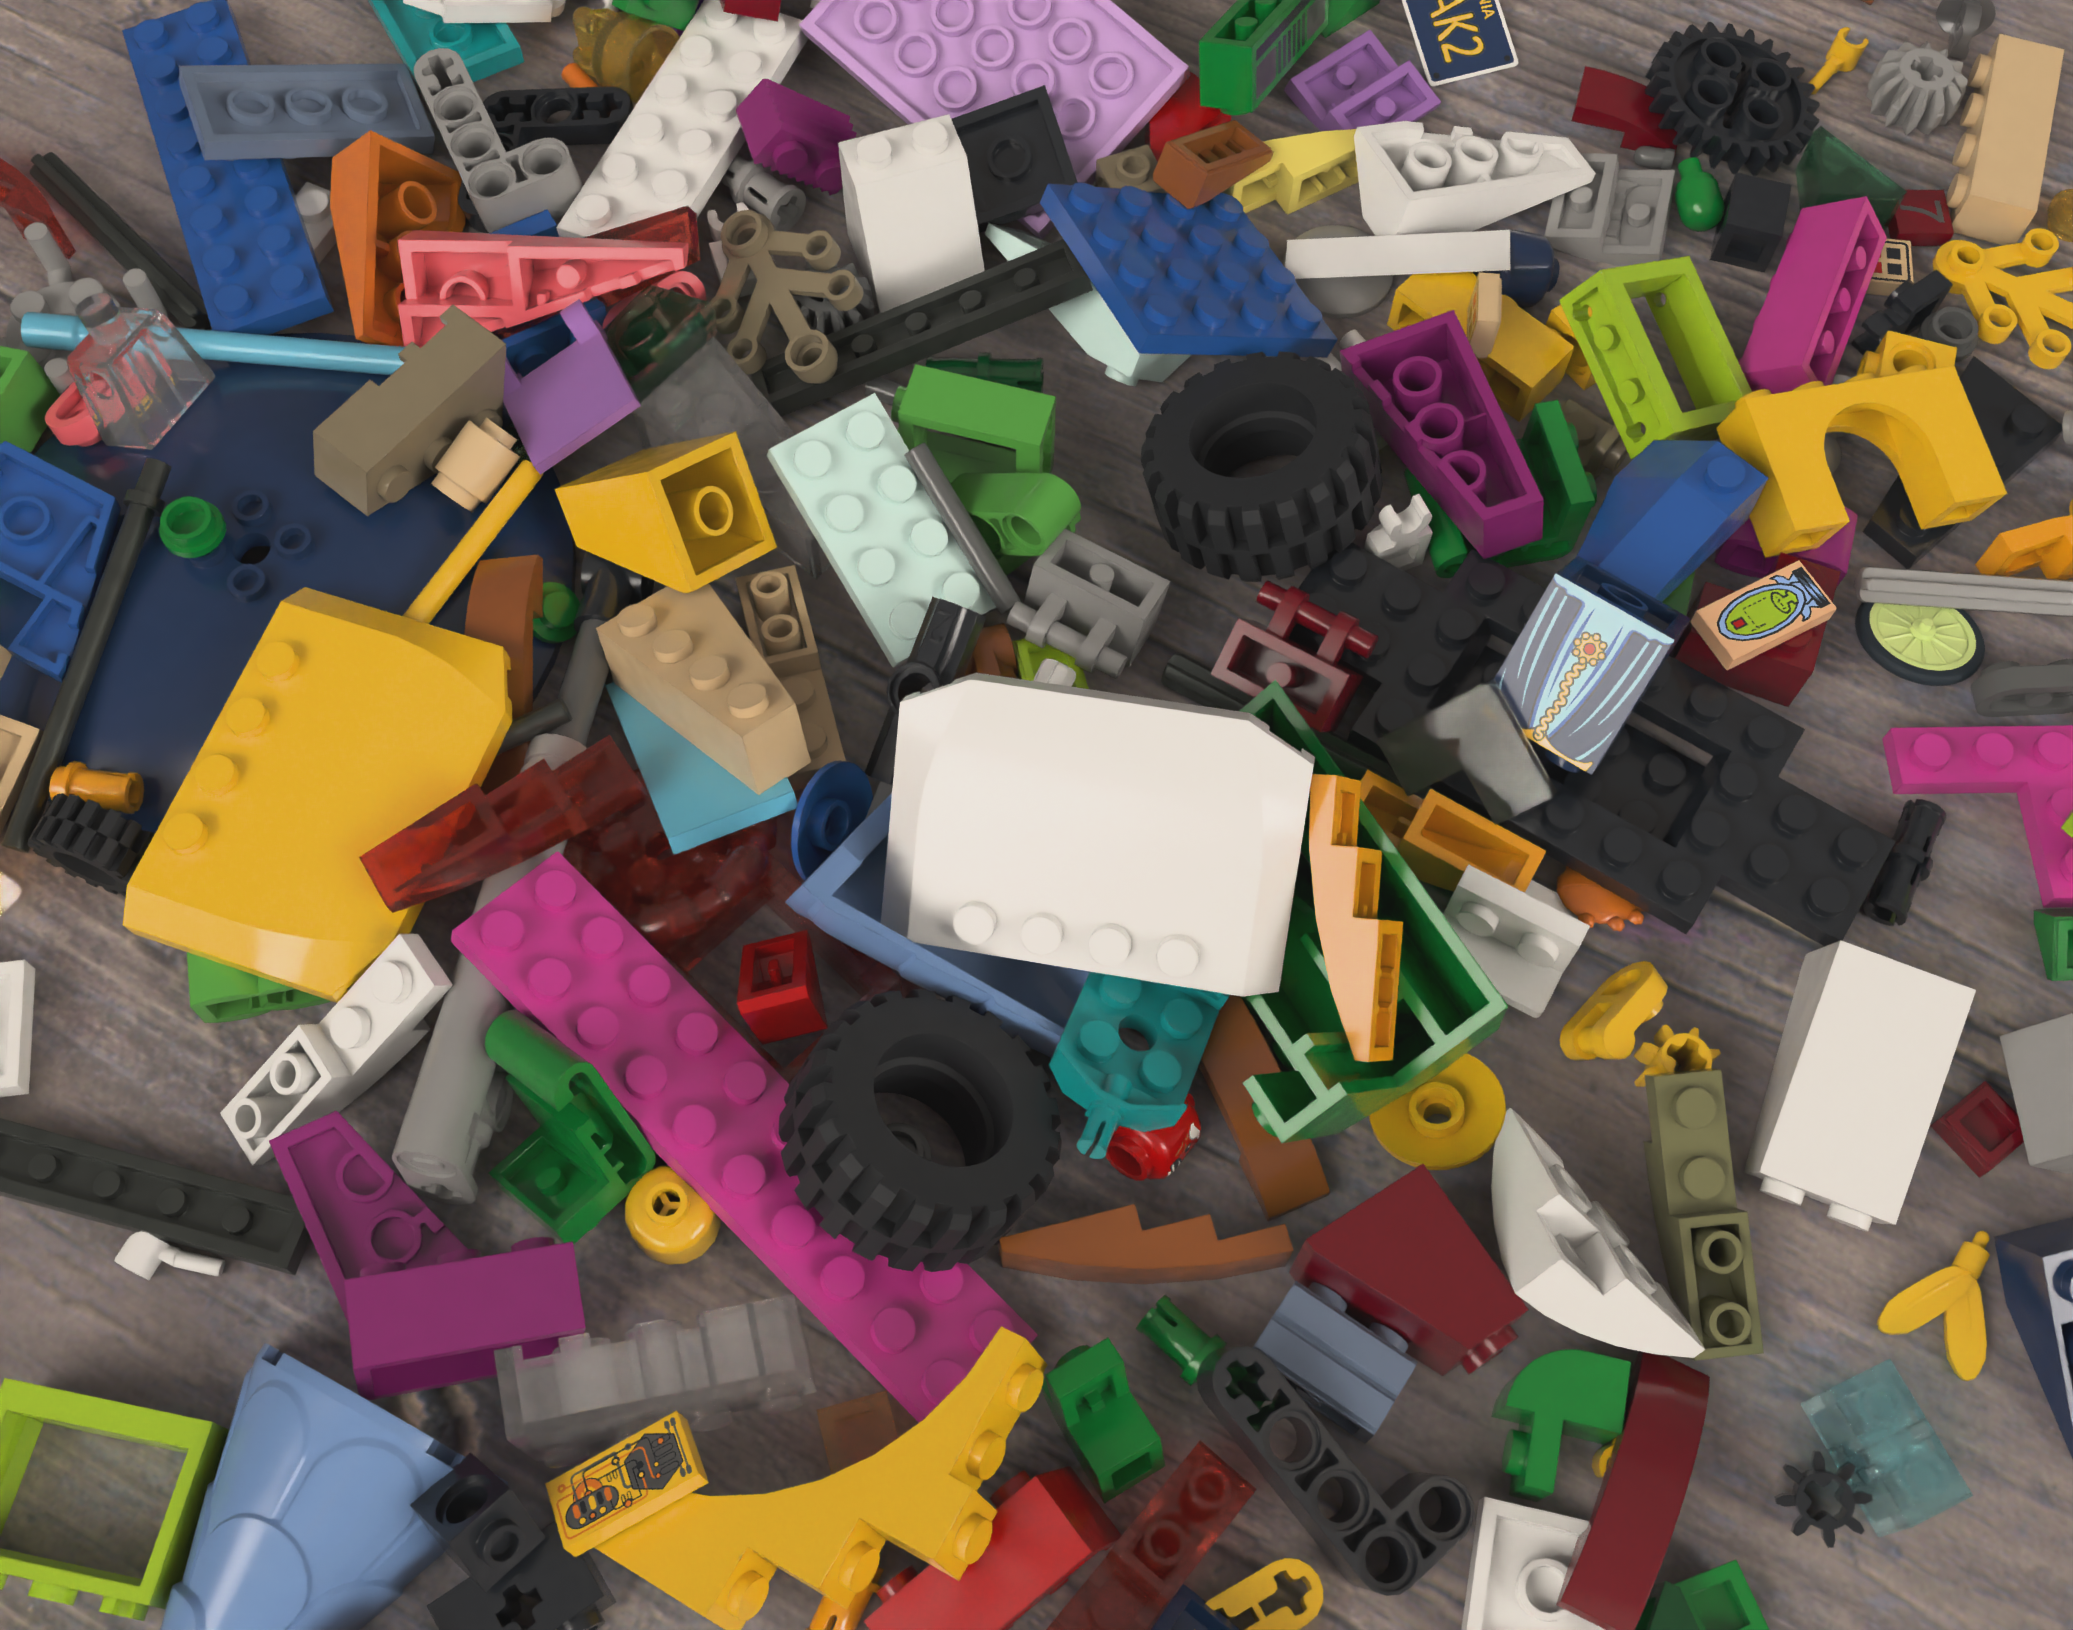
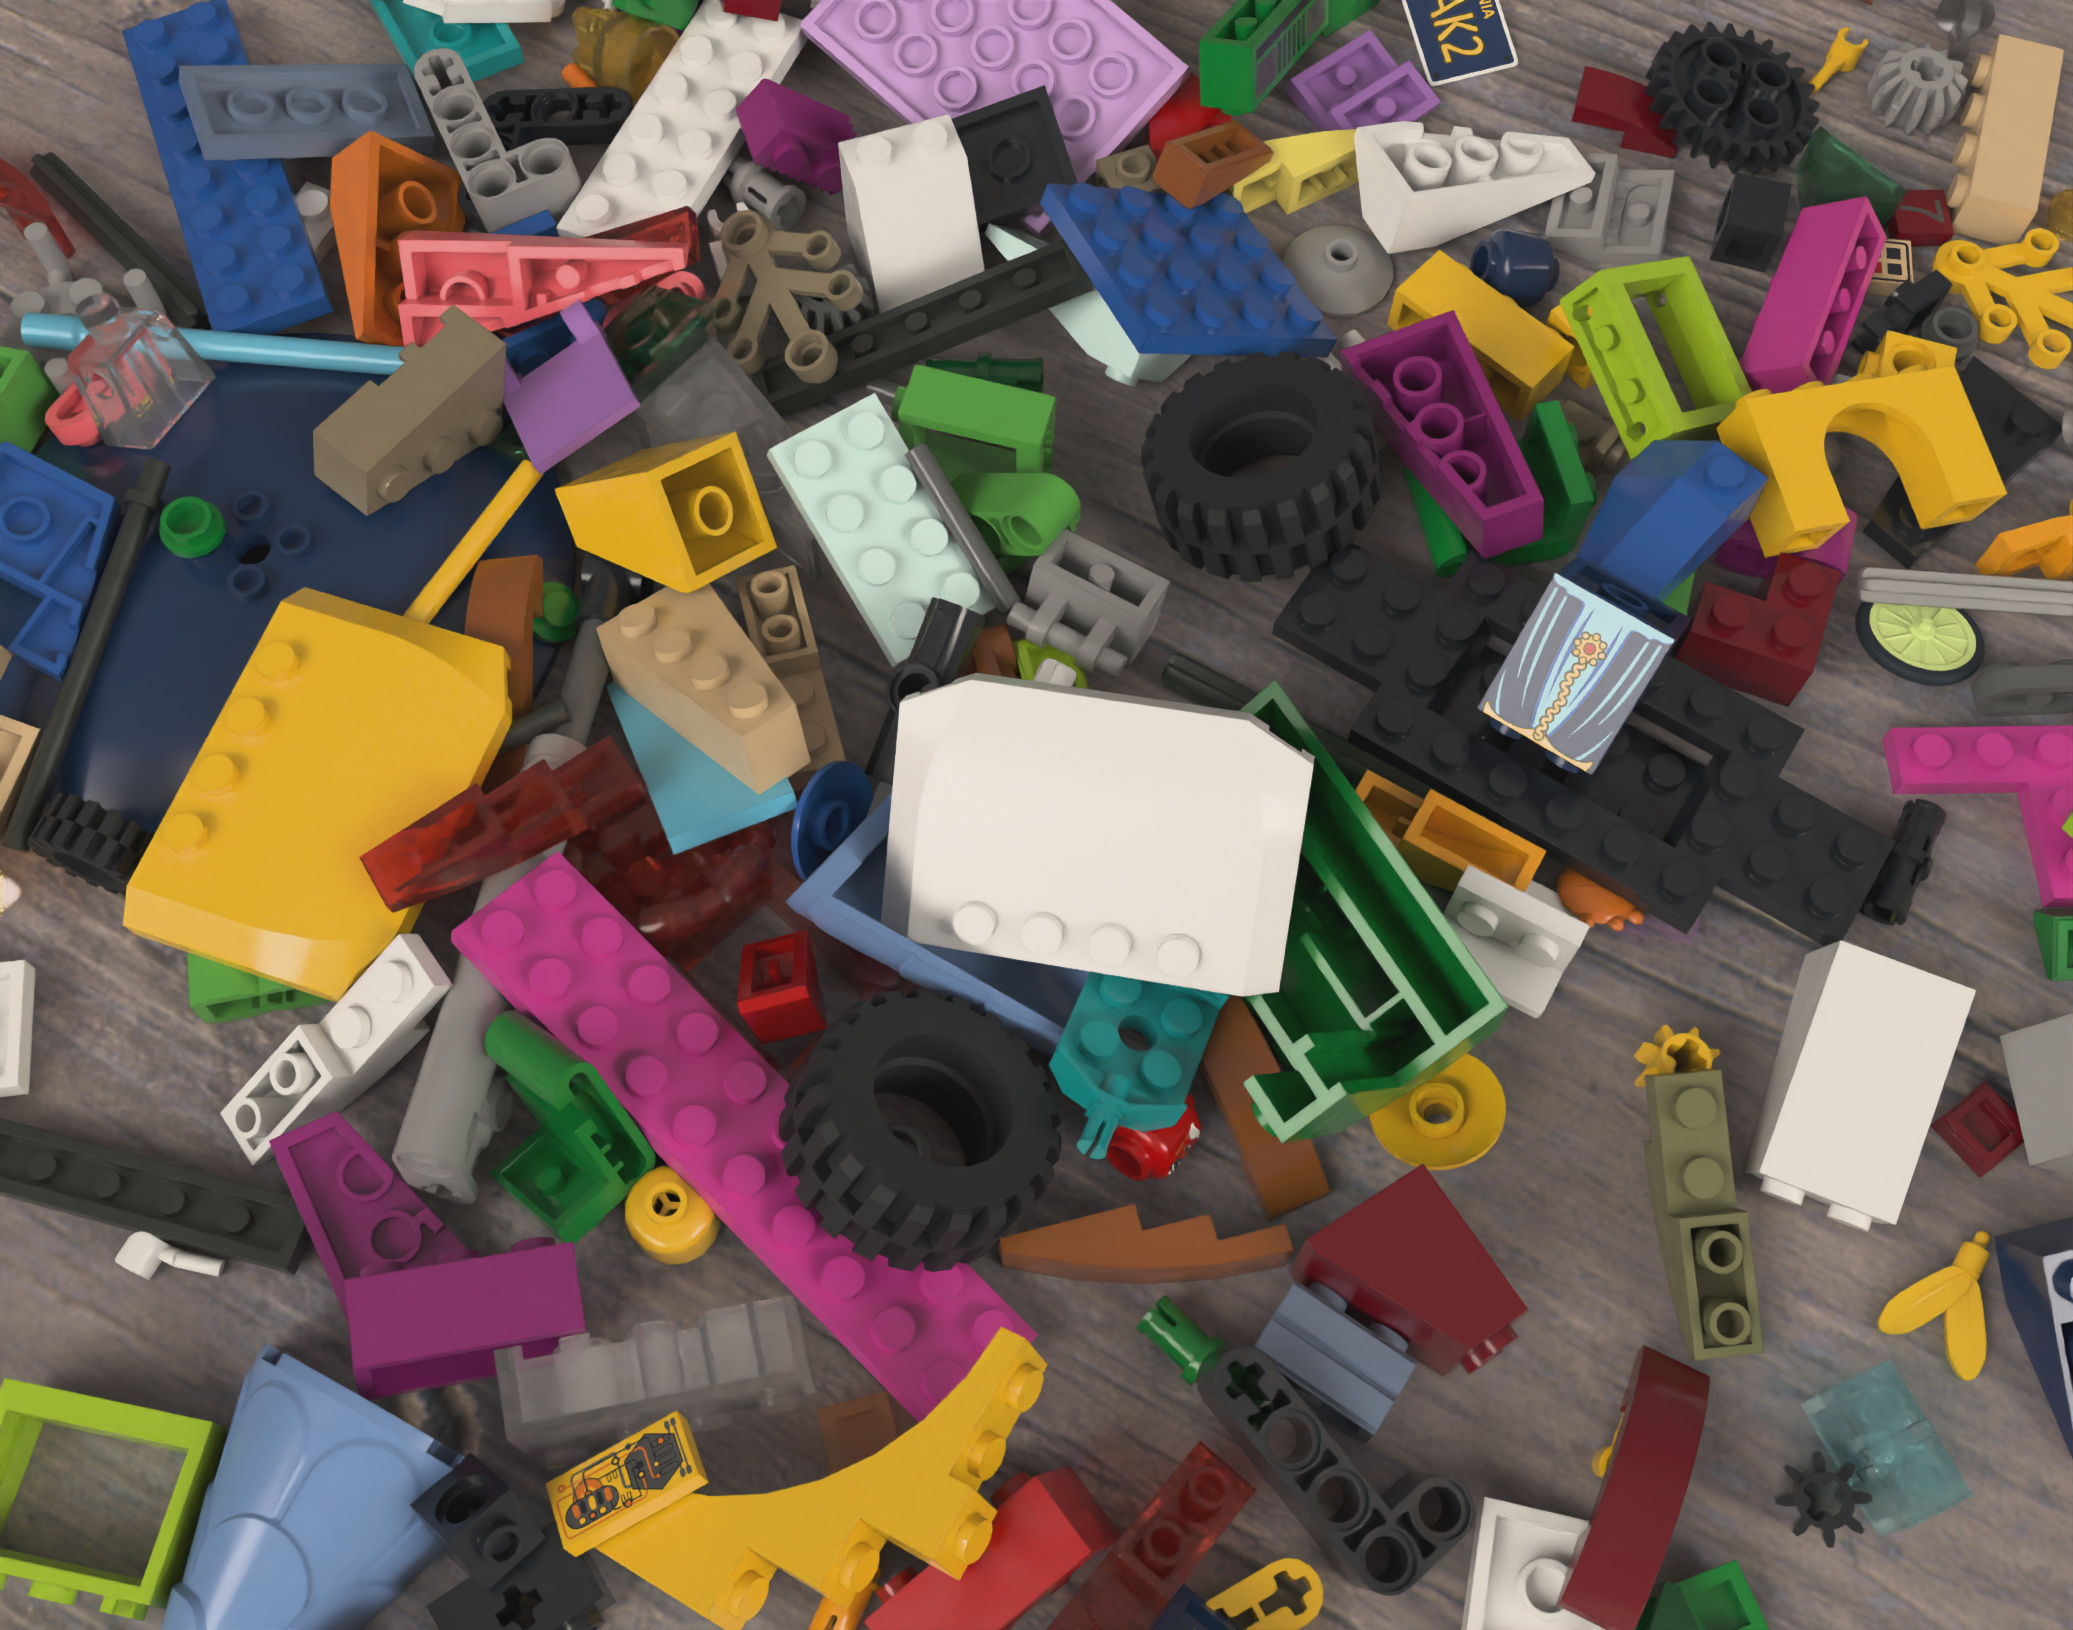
(109, 789): light orange pin -> none
(476, 464): tan brick -> none
(1102, 1419): green brick -> none
(1310, 679): dark red brick -> none
(1356, 946): light orange slope -> none
(1399, 254): white sticker -> none
(1402, 536): white plate -> none
(1473, 735): clear smoke tile -> none
(1484, 313): tan tile -> none
(1553, 1397): green brick -> none
(1572, 1255): white brick -> none
(1612, 1014): yellow plate -> none
(1654, 157): dark grey piece -> none
(1698, 197): green cylinder -> none
(1763, 615): tile -> none

